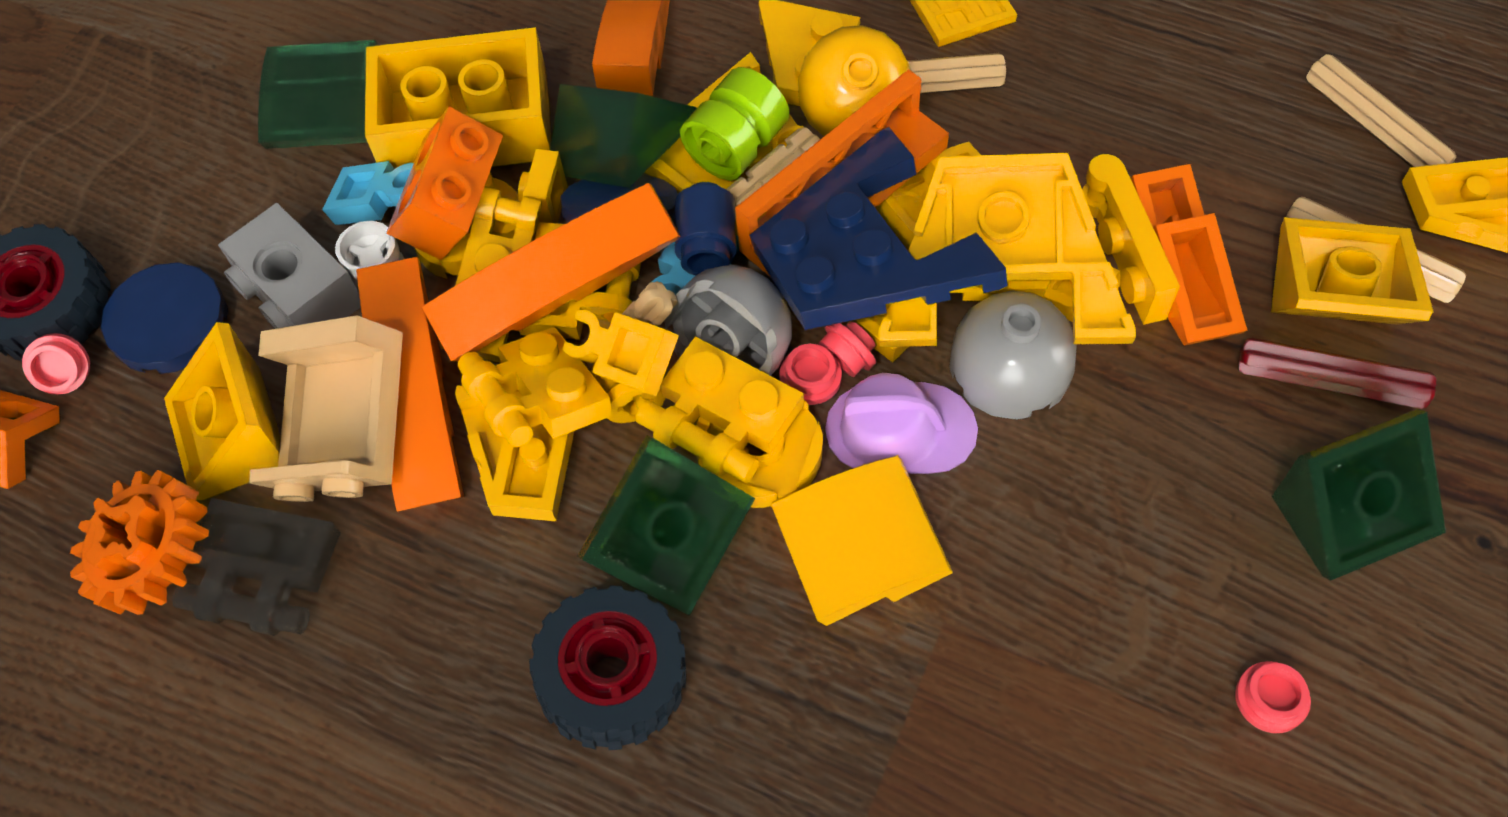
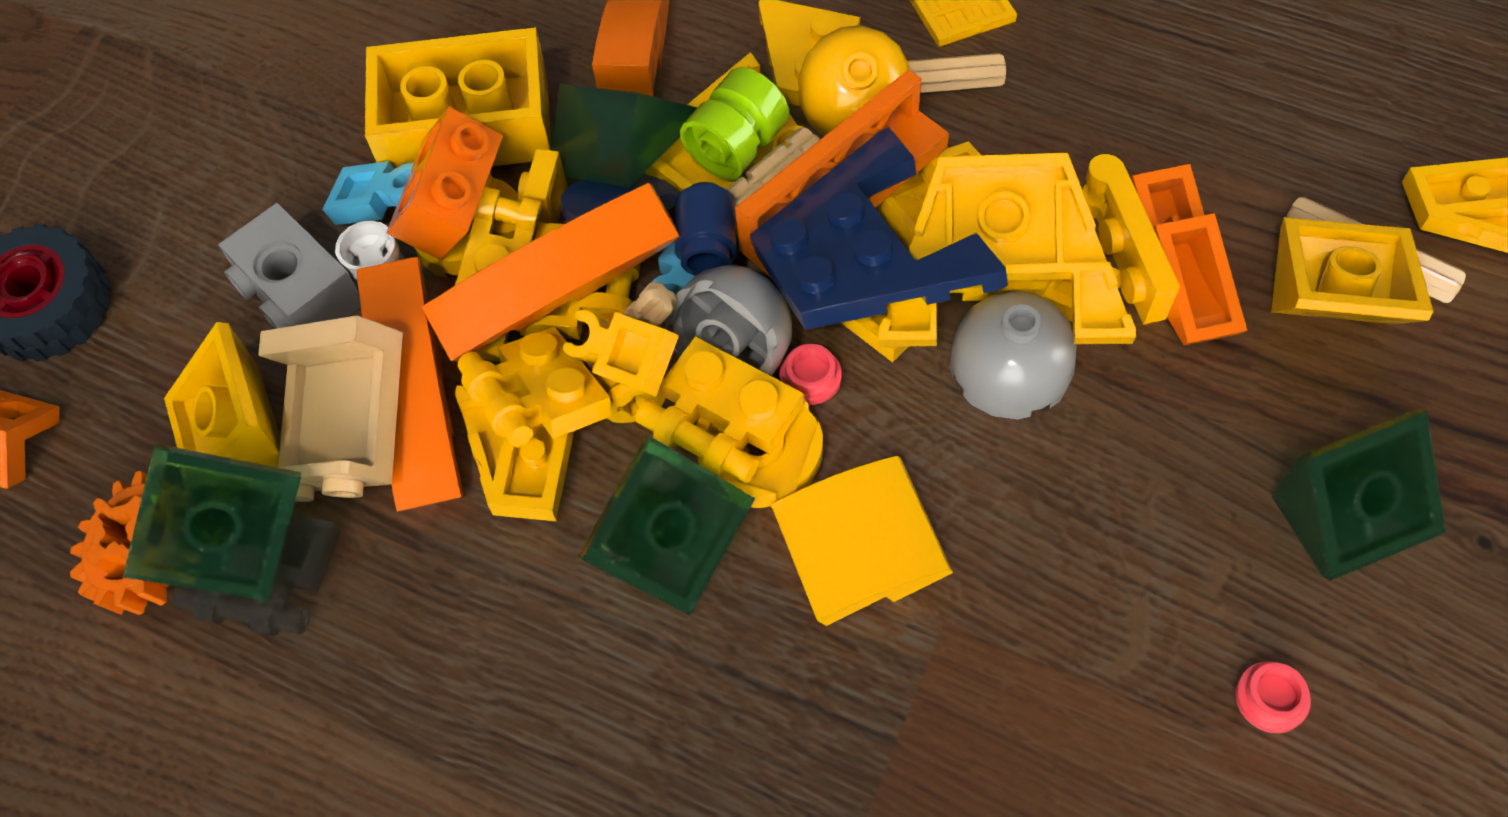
(56, 364): coral plate -> none
(162, 316): dark blue tile -> none
(211, 523): none -> clear green slope
(313, 94): clear green slope -> none
(614, 708): black wheel -> none
(850, 346): coral plate -> none
(901, 418): lavender piece -> none
(1337, 373): dark red axle -> none
(1378, 114): tan axle -> none

